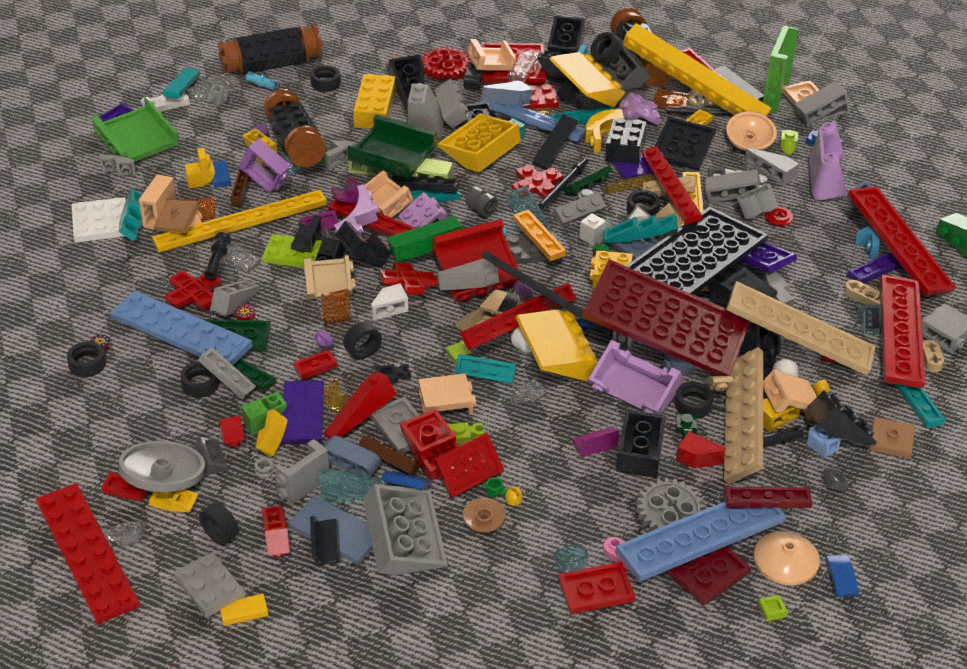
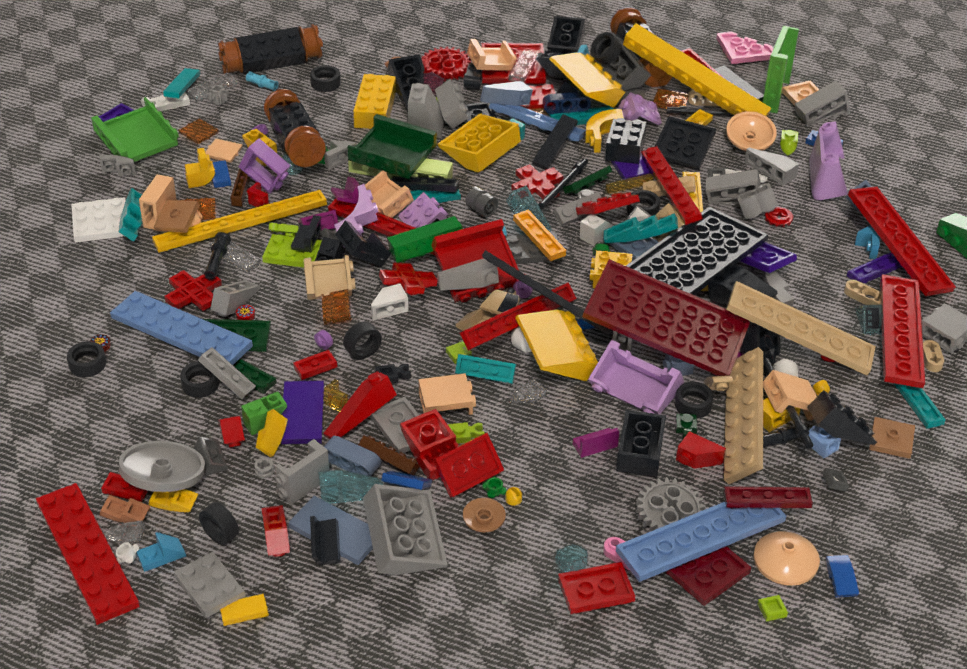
(124, 511): none -> nougat slope
(126, 552): none -> white plate
(163, 552): none -> dark azure slope
(198, 131): none -> clear orange piece
(223, 150): none -> light nougat piece
(256, 196): none -> red bracket
(288, 230): none -> lime plate
(433, 80): none -> clear pink panel
(560, 98): none -> dark blue beam
(605, 204): none -> red plate
(743, 50): none -> bright pink plate
(800, 428): none -> black bar

